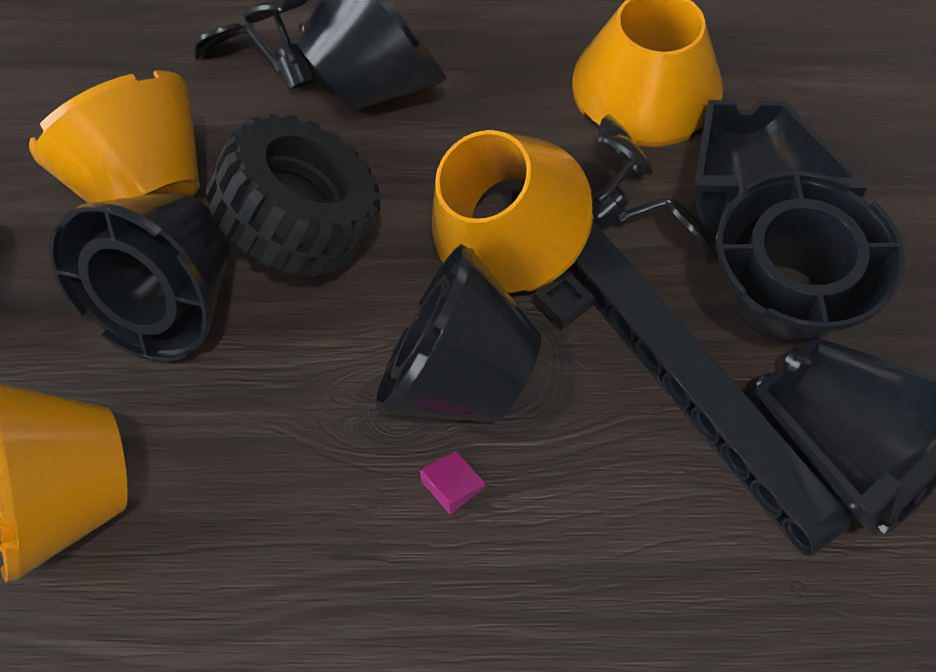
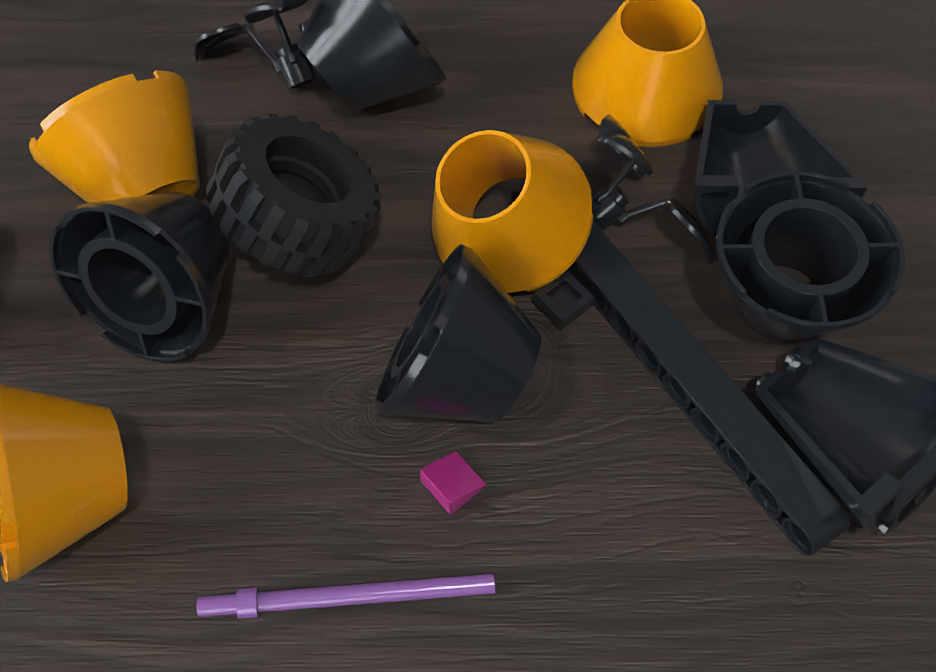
(251, 602): none -> medium lavender bar

